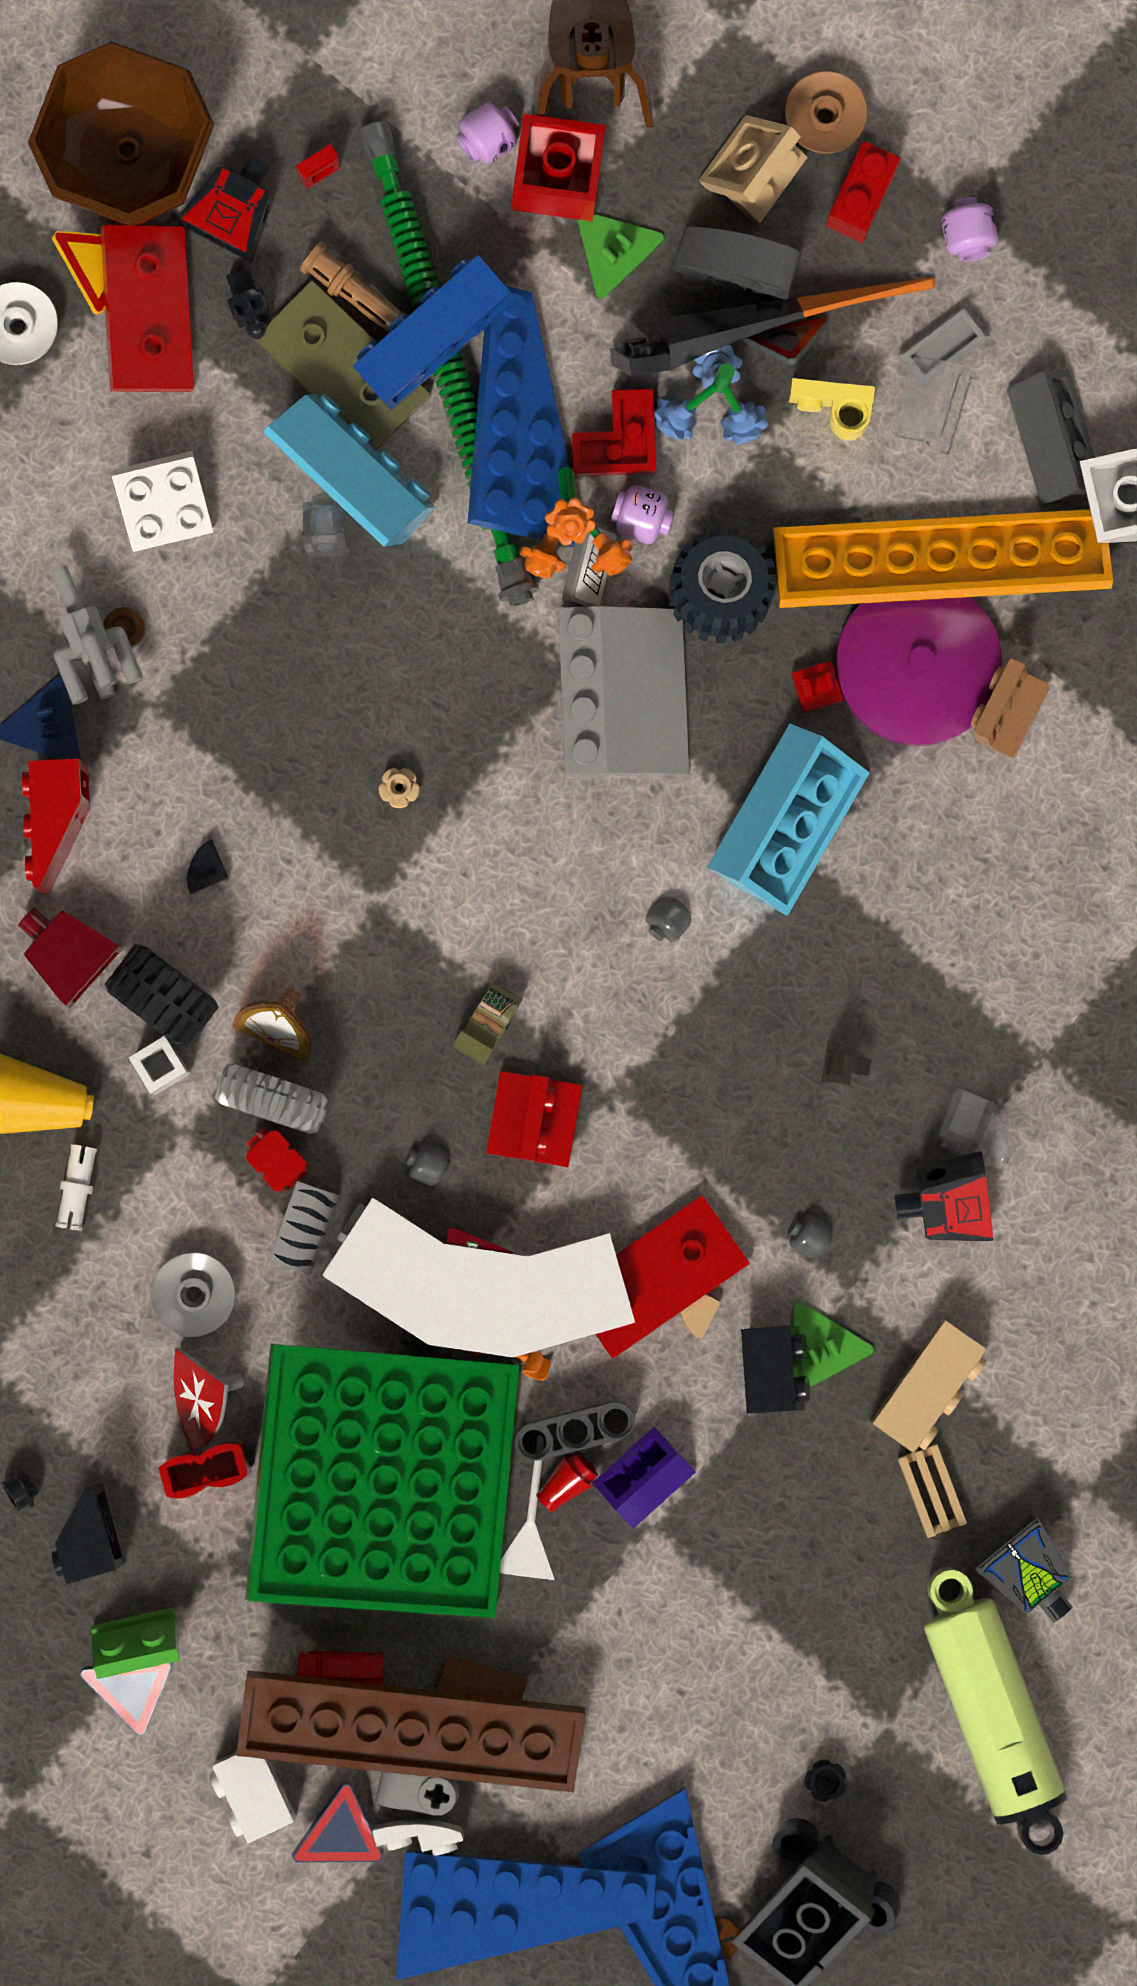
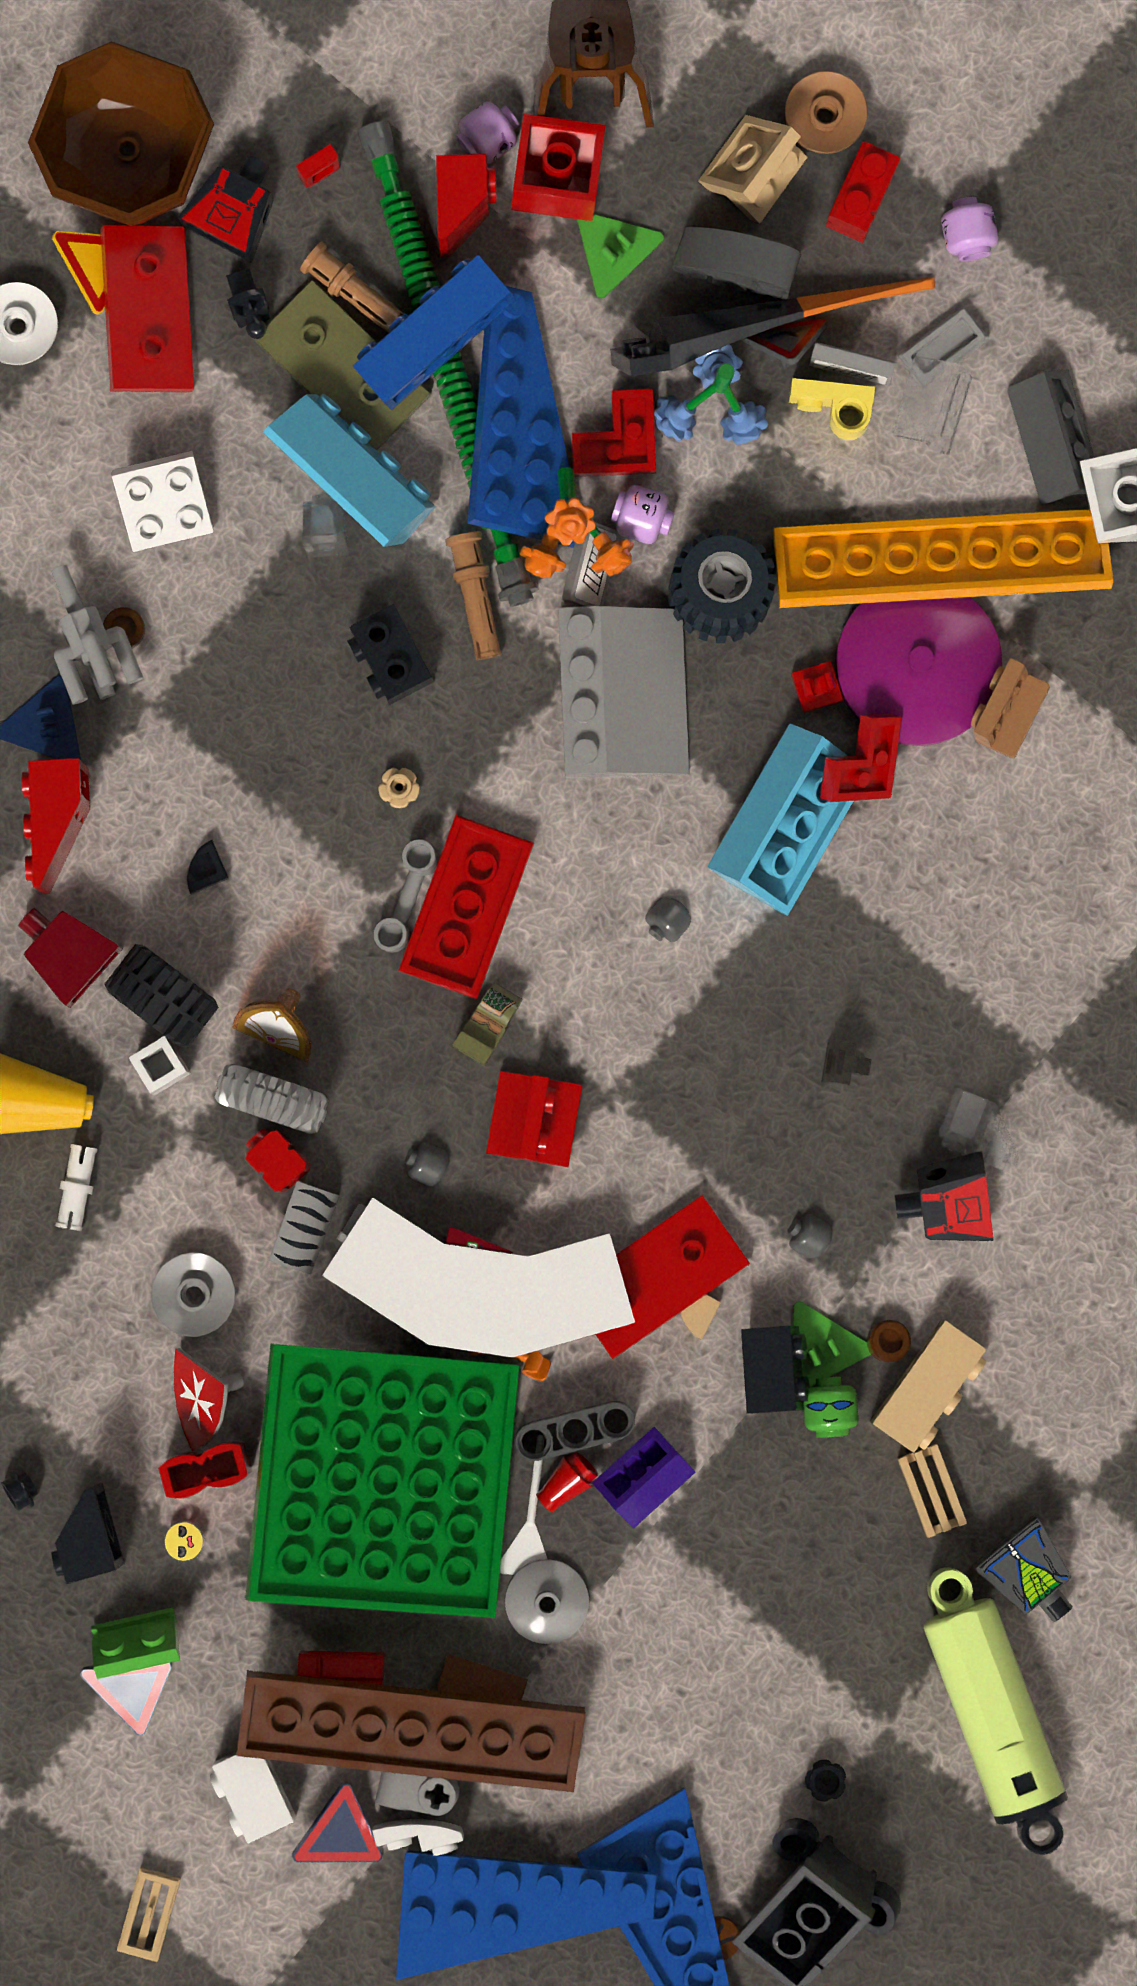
(158, 1879): none -> tan tile
(184, 1541): none -> light yellow tile
(390, 655): none -> black brick
(421, 860): none -> light grey bar
(463, 197): none -> red slope
(466, 907): none -> red plate
(472, 576): none -> medium nougat pin
(543, 1580): none -> light grey dish
(831, 1408): none -> bright green head
(852, 363): none -> light grey tile
(872, 768): none -> red plate
(888, 1341): none -> reddish brown tile

